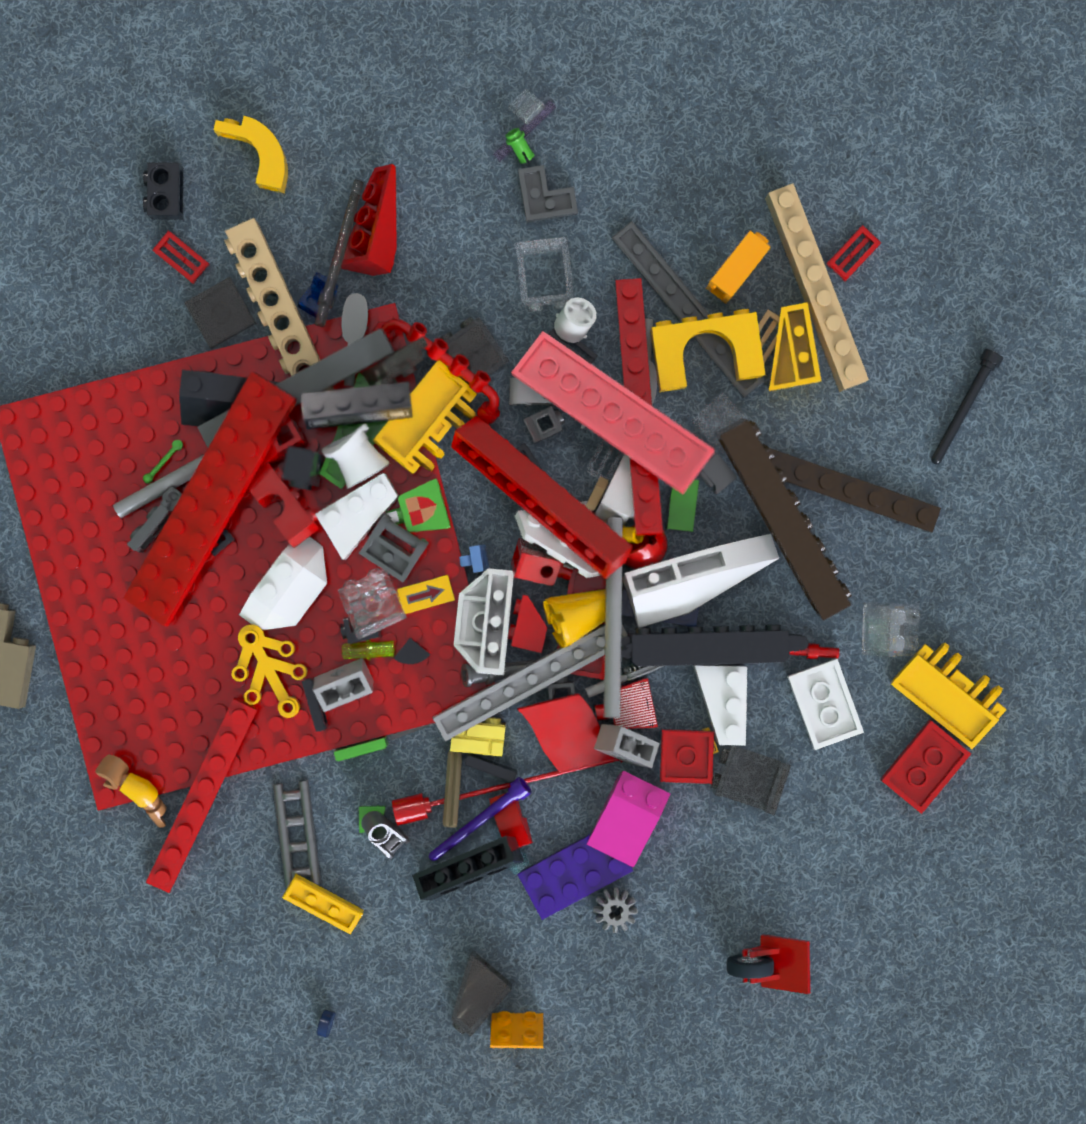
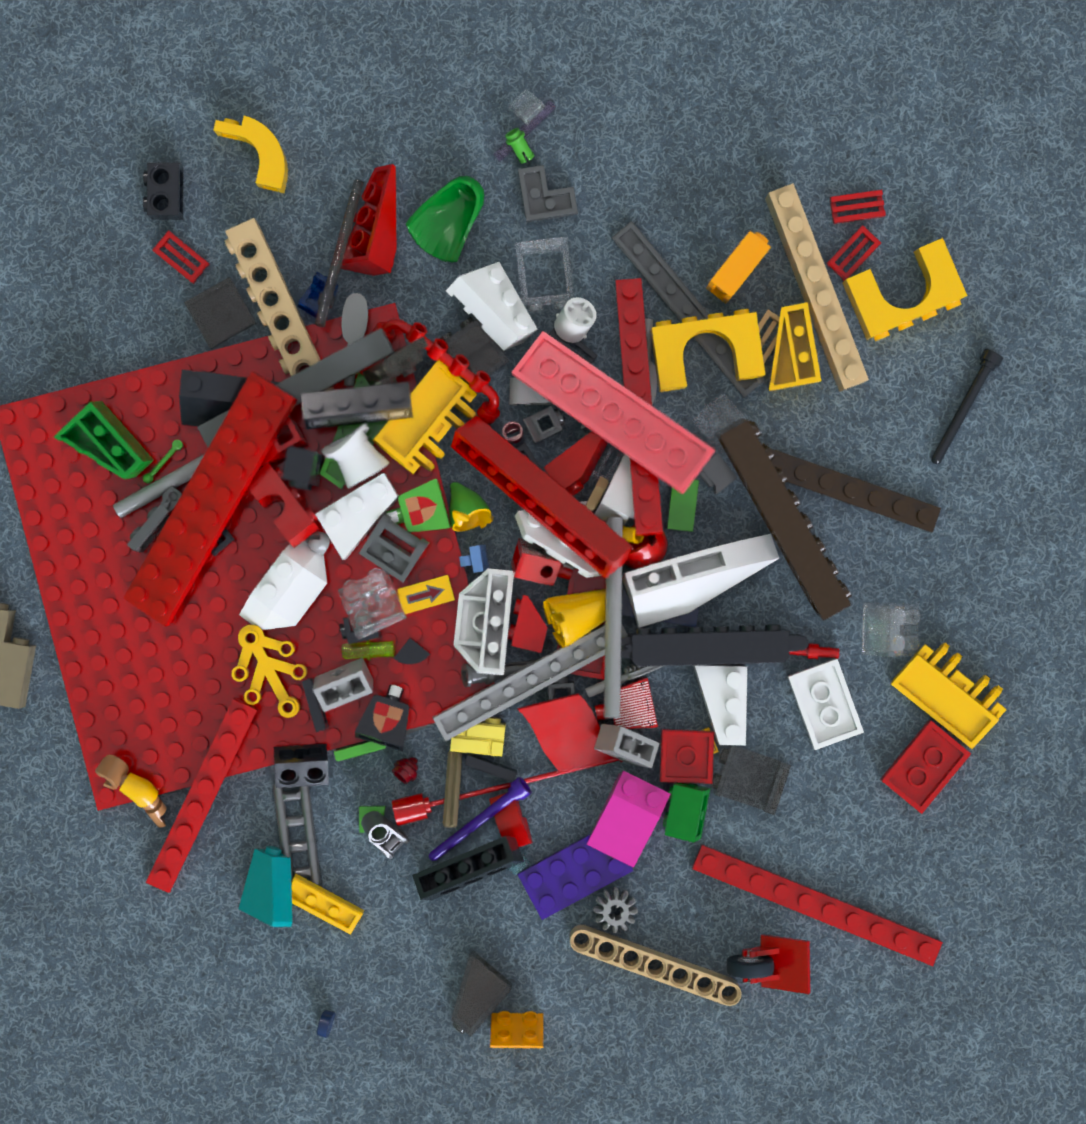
(106, 440): none -> green wedge
(269, 888): none -> teal slope
(301, 765): none -> black brick
(319, 542): none -> light grey hinge
(385, 720): none -> black torso
(405, 769): none -> dark red plate
(446, 218): none -> green hair
(467, 509): none -> hat
(495, 304): none -> white wedge
(510, 428): none -> hinge
(577, 463): none -> red slope
(664, 973): none -> tan beam
(686, 811): none -> green brick
(817, 905): none -> red plate
(856, 196): none -> red tile
(942, 290): none -> yellow arch

